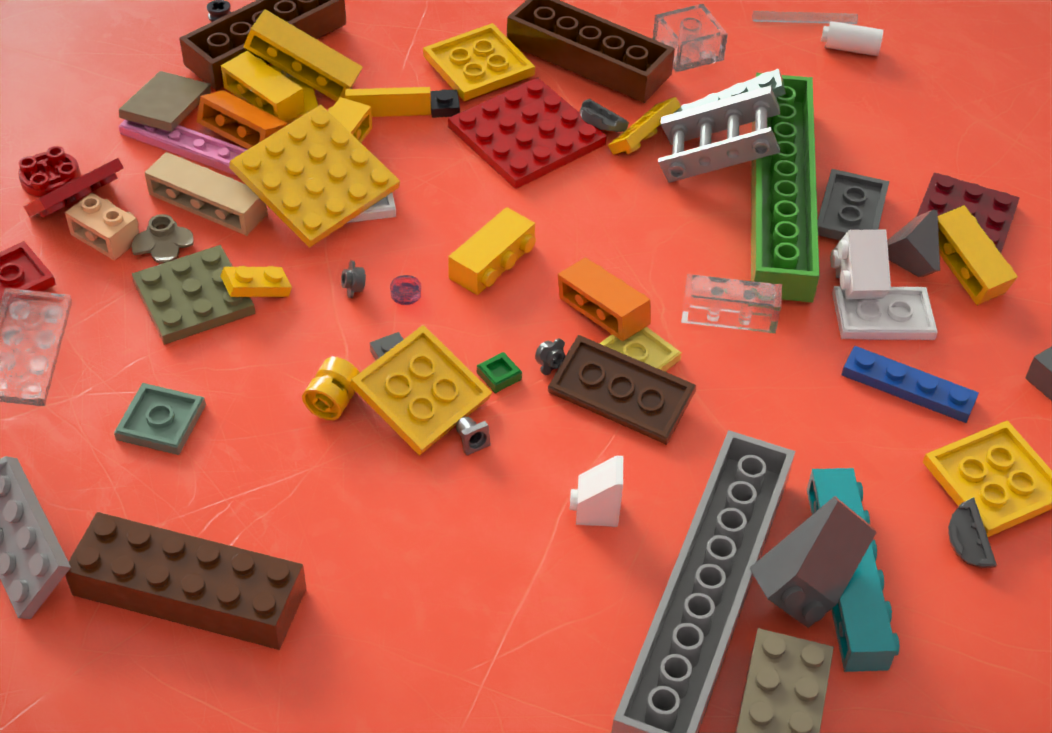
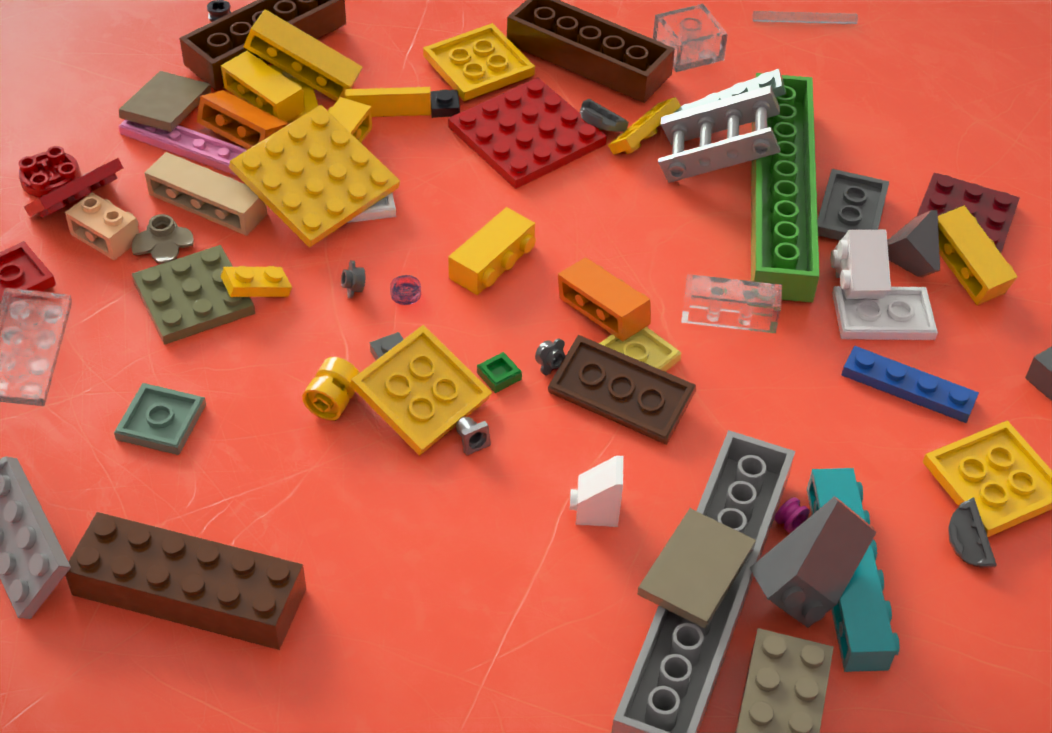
(696, 568): none -> dark tan tile
(791, 514): none -> dark pink bush
(852, 38): white brick -> none

